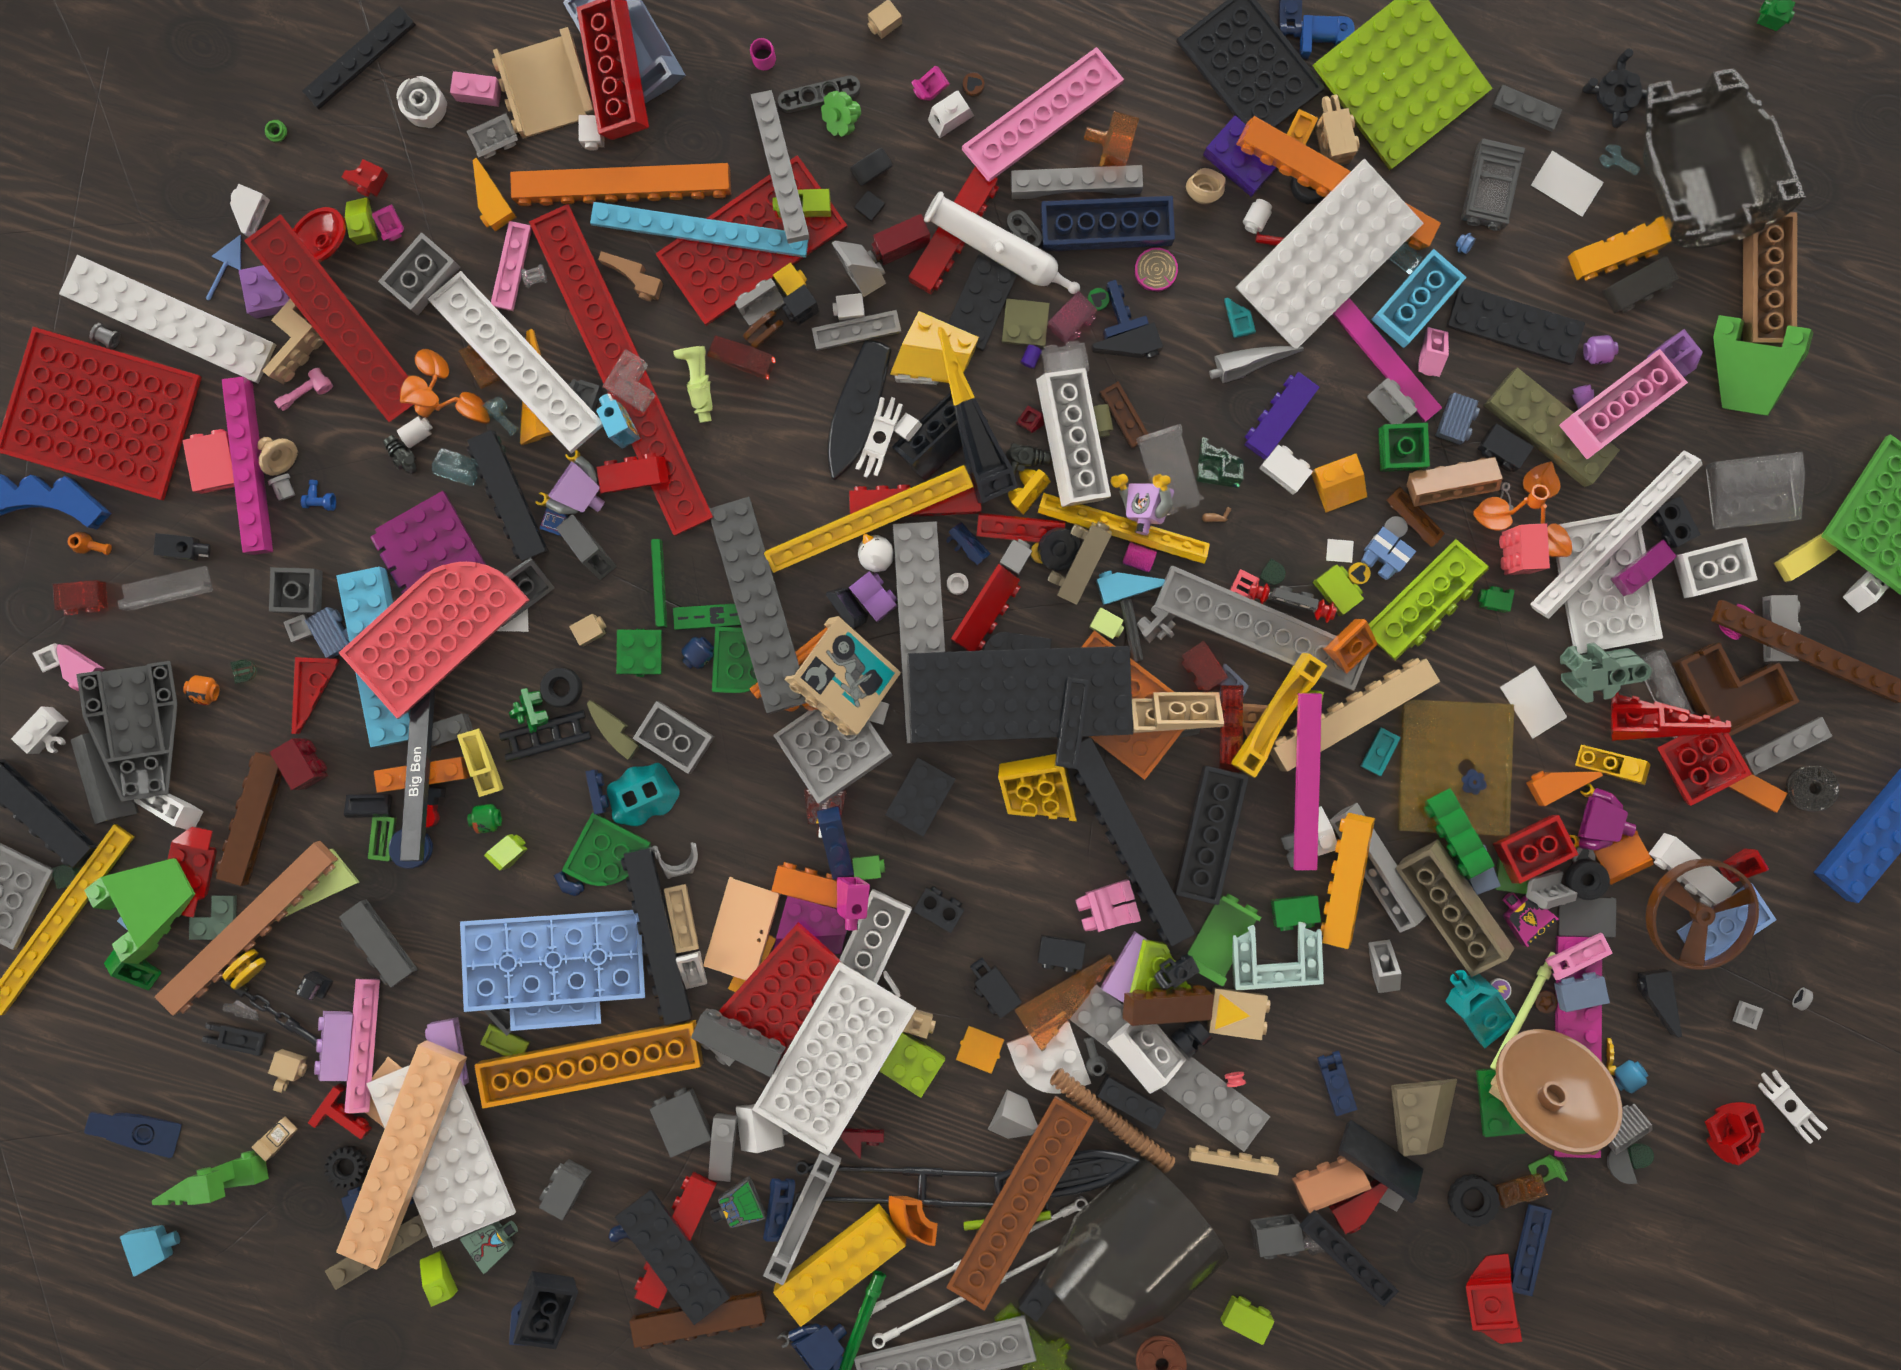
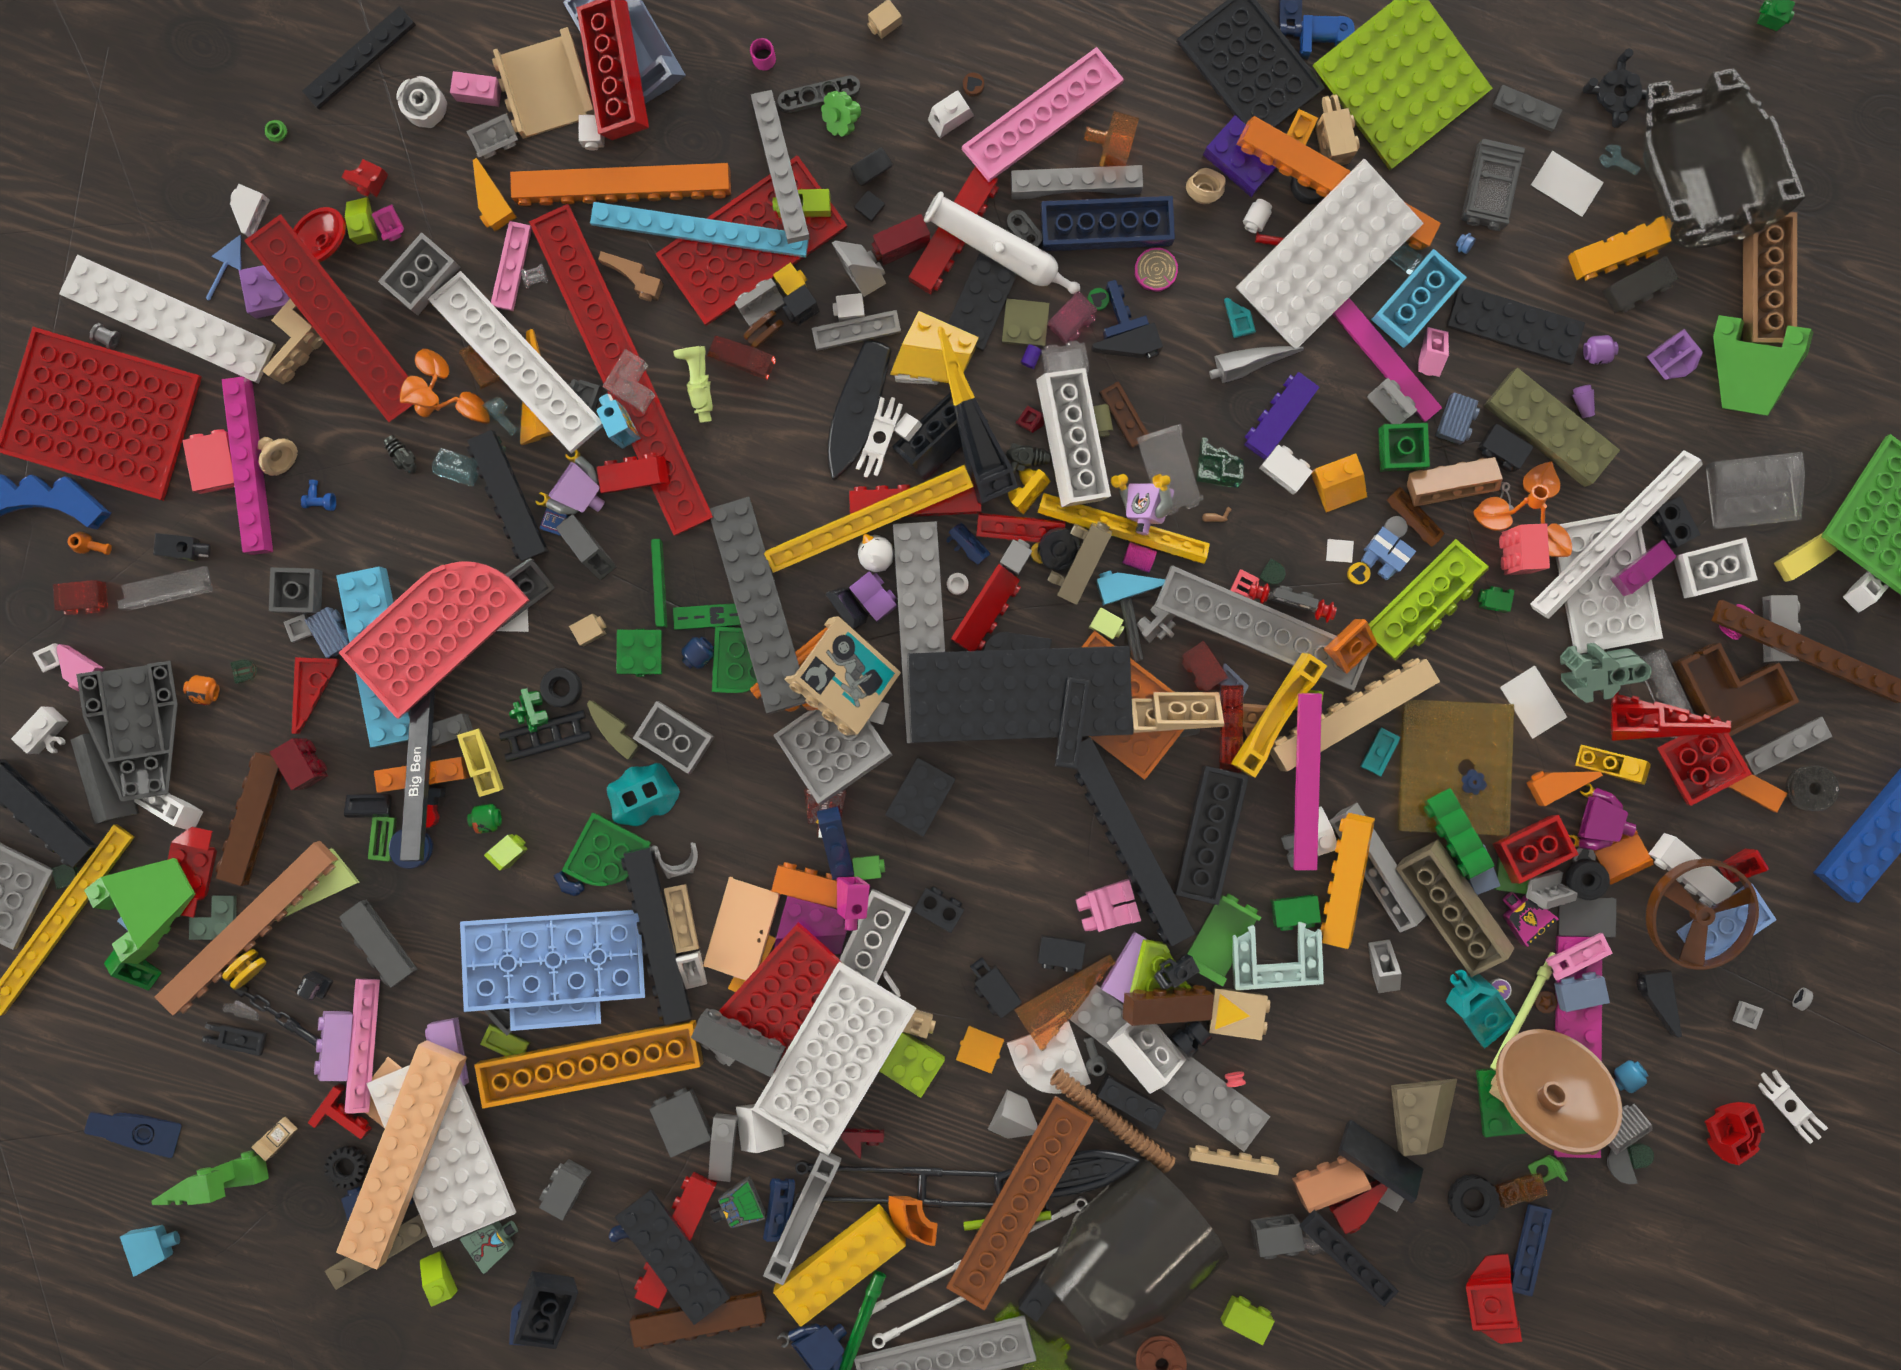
(282, 487): light grey bush -> none
(287, 1067): tan brick -> none
(317, 381): bright pink brick -> none
(415, 431): white brick -> none
(424, 540): magenta hinge -> none
(599, 801): dark blue plate -> none
(930, 84): dark pink bracket -> none
(1037, 788): yellow wedge -> none
(1337, 1084): dark blue plate -> none
(1338, 589): lime brick -> none
(1610, 1056): yellow piece -> none
(1623, 404): bright pink brick -> none

